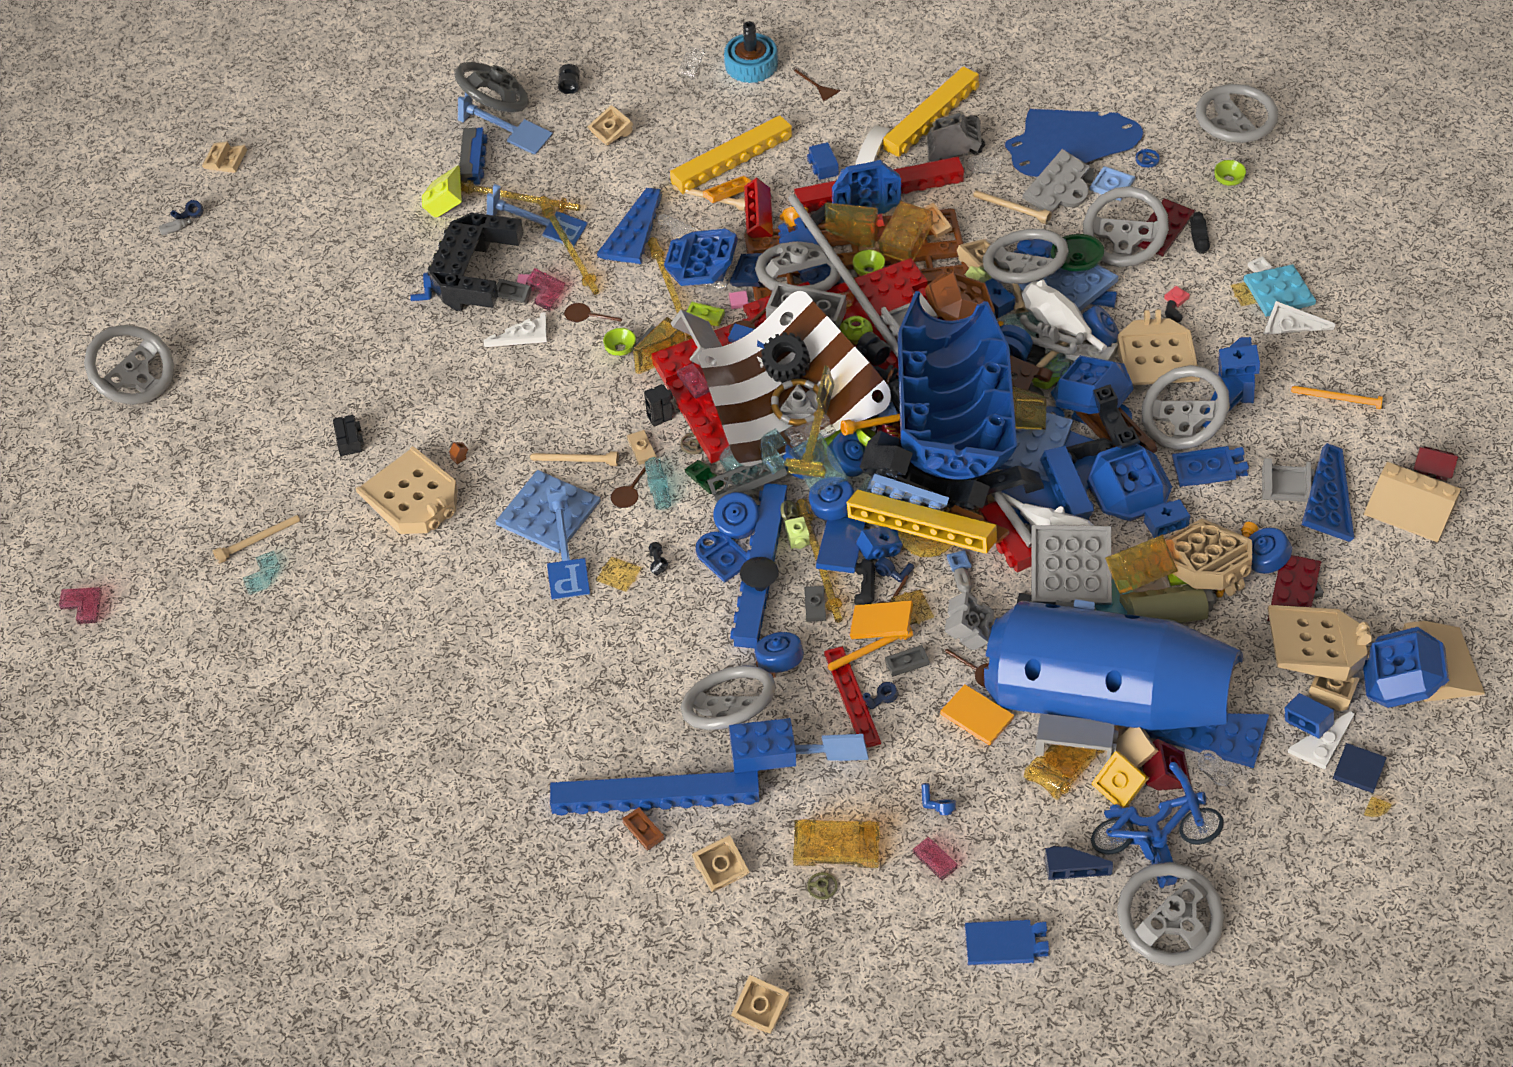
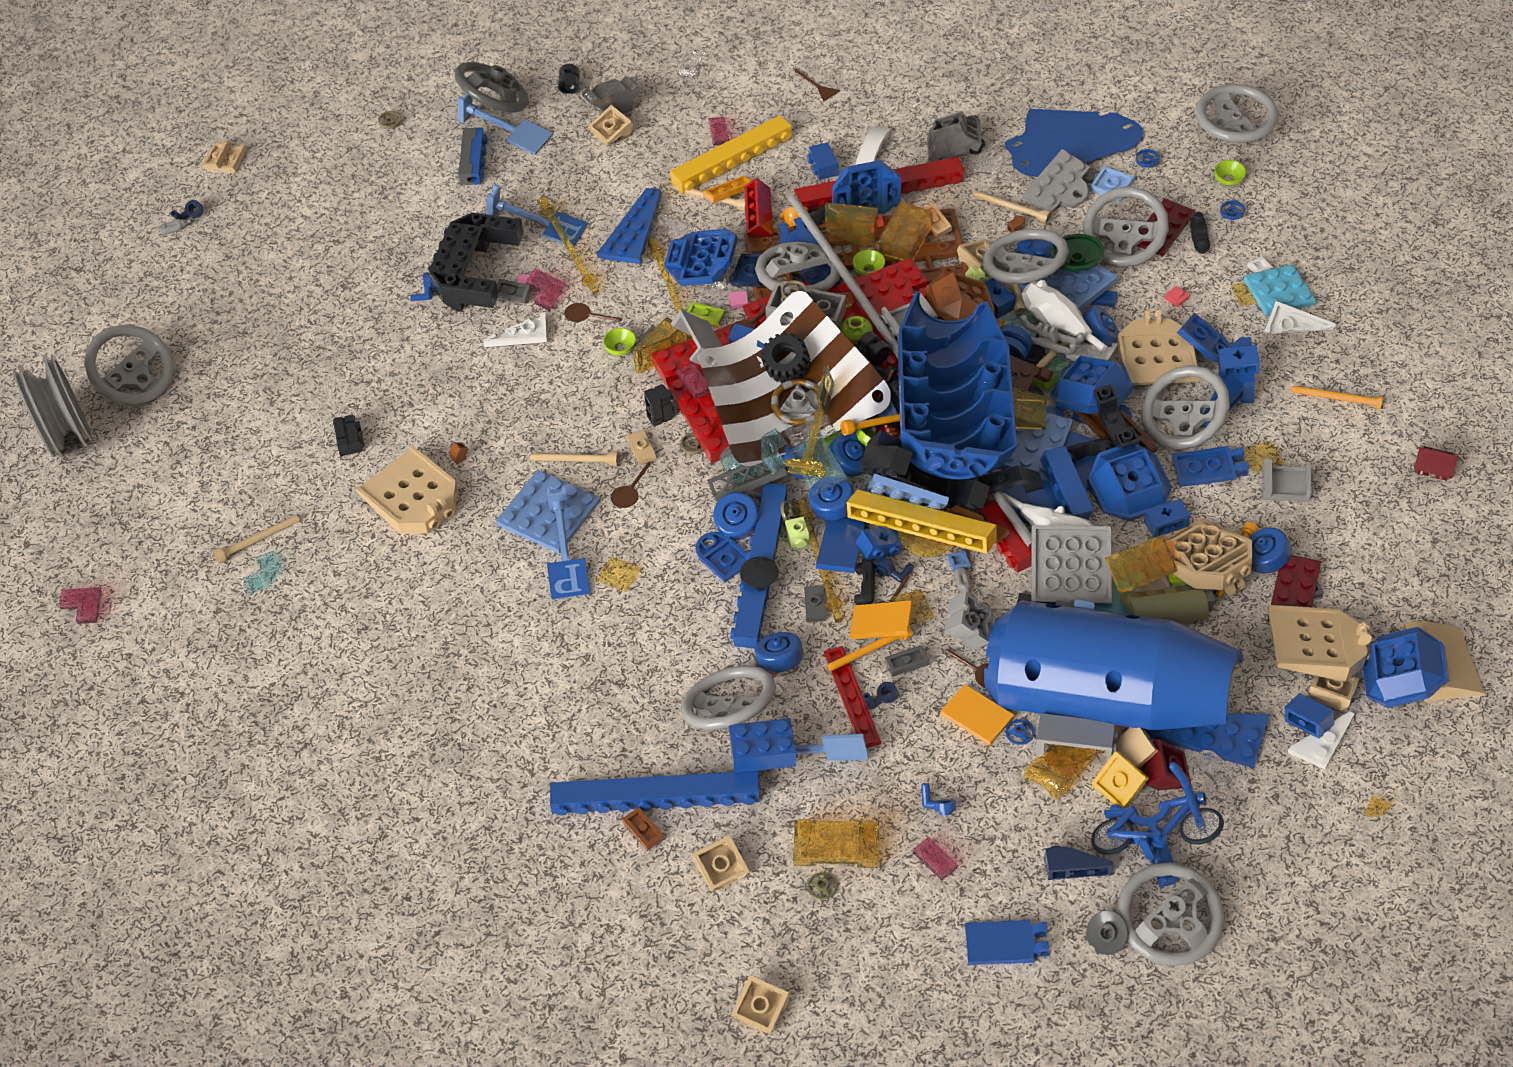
(52, 406): none -> light grey wheel
(389, 125): none -> dark tan piece
(443, 193): neon yellow slope -> none
(469, 187): clear yellow bar -> none
(615, 93): none -> flat silver slope
(657, 483): clear light blue piece -> none
(660, 564): black bar -> none
(701, 473): dark green slope -> none
(718, 130): none -> clear pink plate
(750, 56): dark azure wheel -> none
(785, 295): none -> dark tan piece
(934, 107): yellow brick -> none
(1016, 224): none -> dark orange piece
(1020, 735): none -> blue piece
(1098, 929): none -> dark grey dish
(1172, 313): black arm -> none
(1203, 337): none -> blue tile
(1229, 215): none -> blue piece
(1255, 455): none -> clear yellow piece
(1328, 500): blue wing -> none
(1359, 768): dark blue tile -> none
(1412, 501): tan slope -> none

